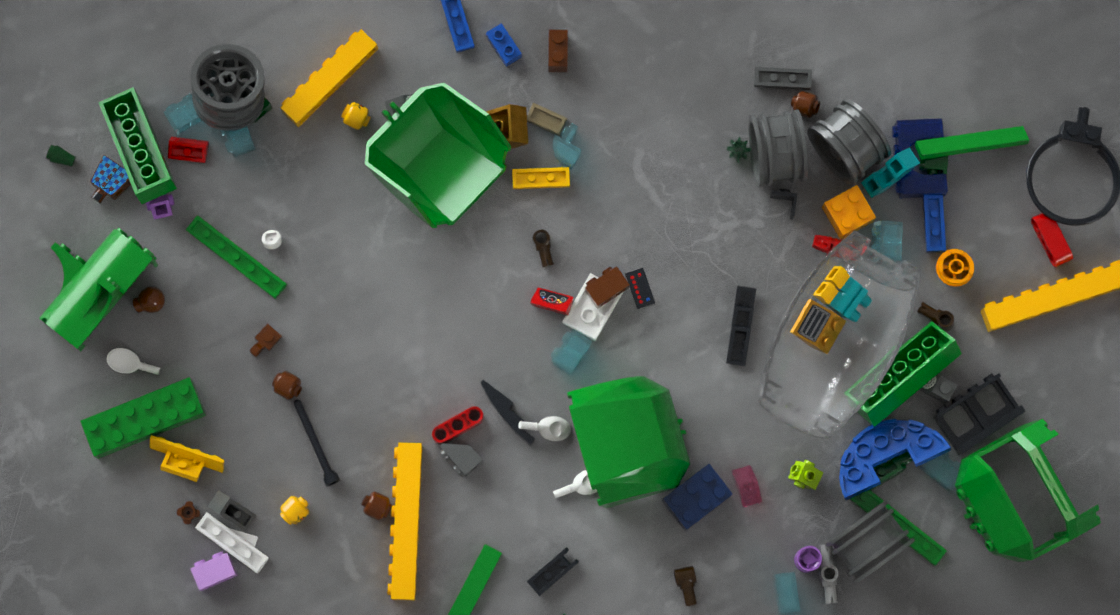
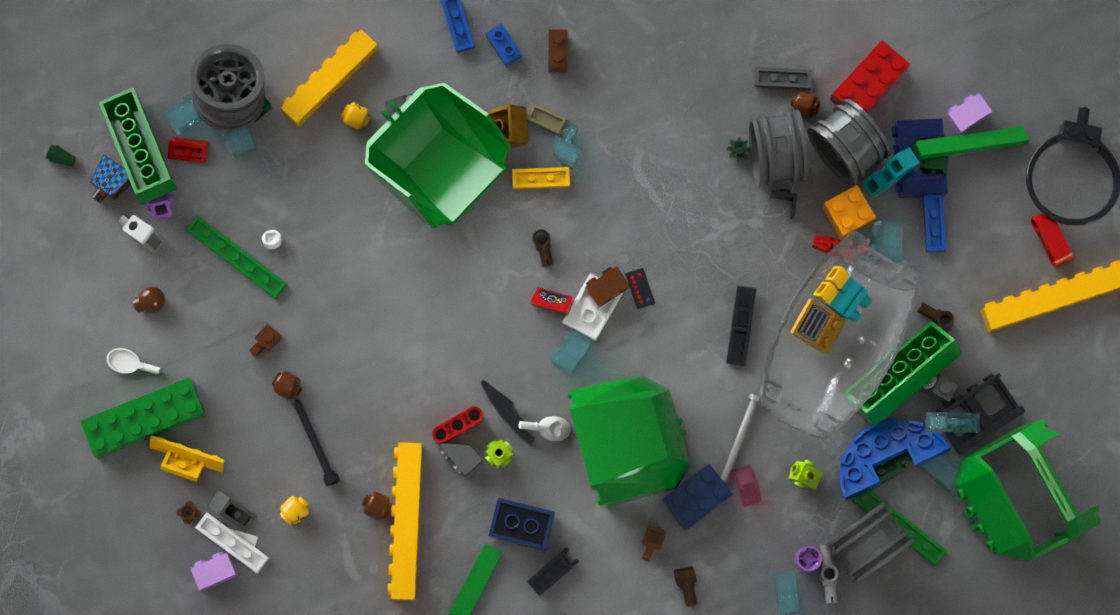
(95, 285): green cylinder -> none
(141, 233): none -> light grey torso
(502, 460): none -> lime brick
(521, 524): none -> dark blue brick
(580, 485): white piece -> none
(653, 540): none -> reddish brown plate
(740, 437): none -> light grey bar
(872, 77): none -> red brick
(952, 422): none -> clear light blue brick
(955, 267): light orange cone -> none
(968, 114): none -> lavender brick

